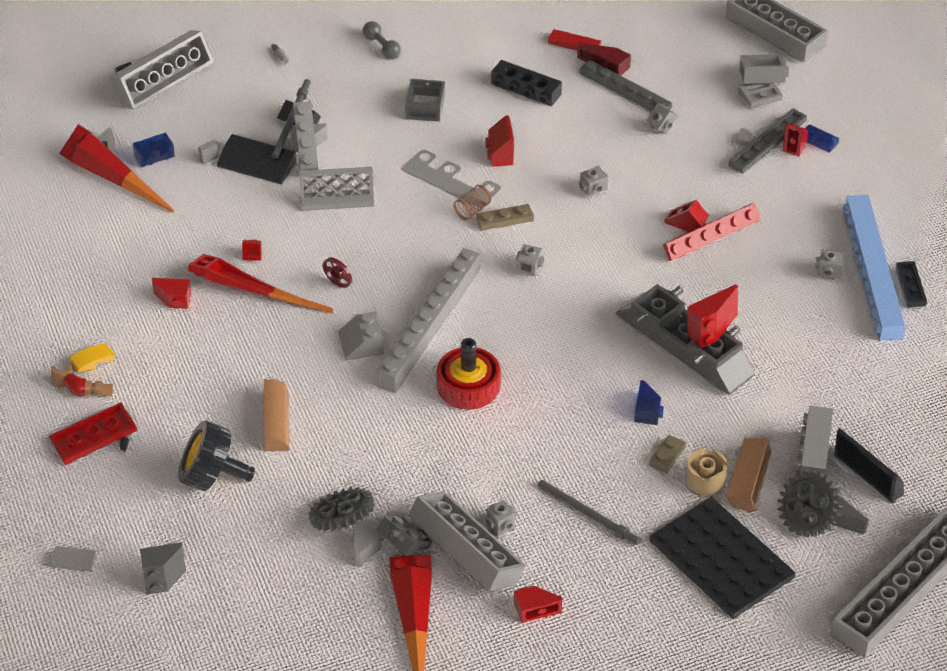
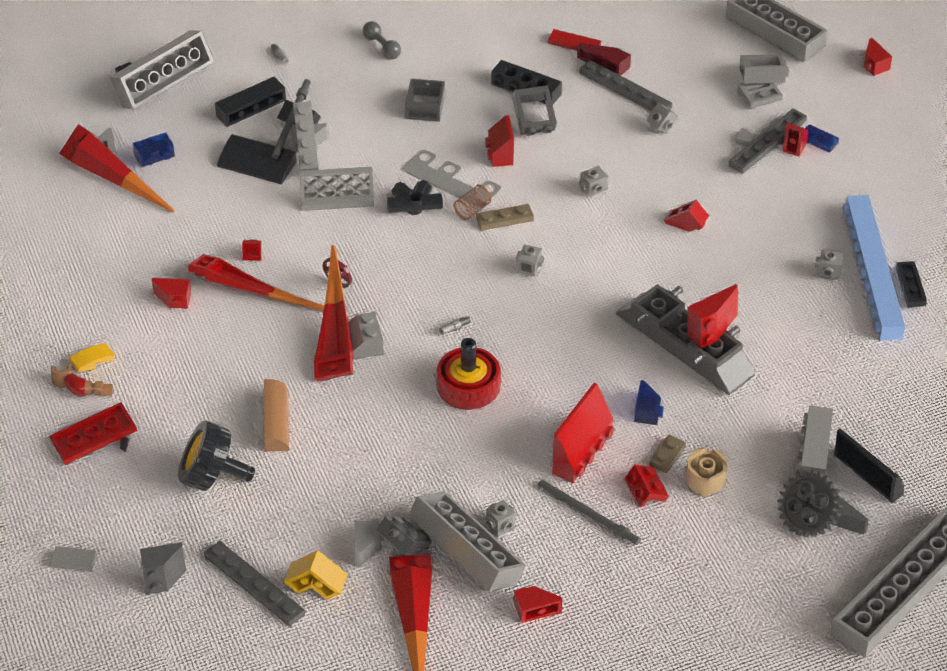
(208, 152): light grey tile -> none
(250, 101): none -> black brick
(254, 583): none -> dark grey plate
(317, 573): none -> yellow brick
(334, 346): none -> red plate
(341, 509): dark grey gear -> none
(413, 200): none -> black piece
(428, 321): light grey brick -> none
(454, 325): none -> light grey piece
(531, 95): none -> dark grey window
(581, 435): none -> slope
(645, 485): none -> red bracket
(711, 231): plate -> none
(722, 557): black plate -> none
(749, 473): medium nougat brick -> none
(876, 58): none -> red slope

